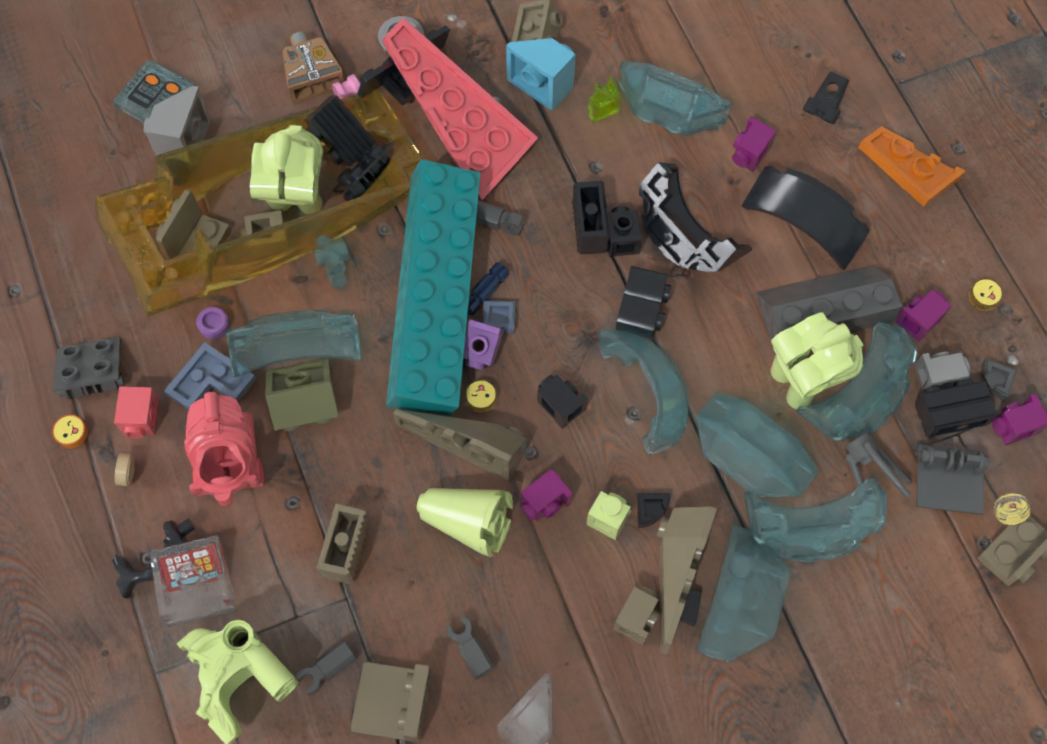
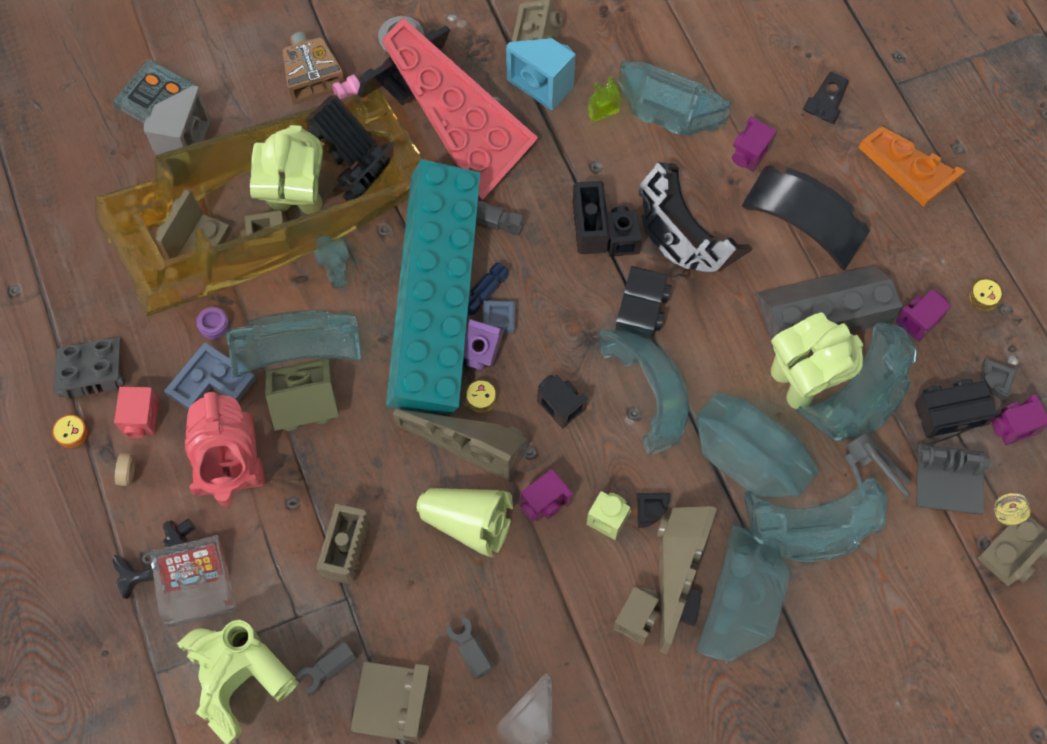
(942, 369): light grey brick -> none

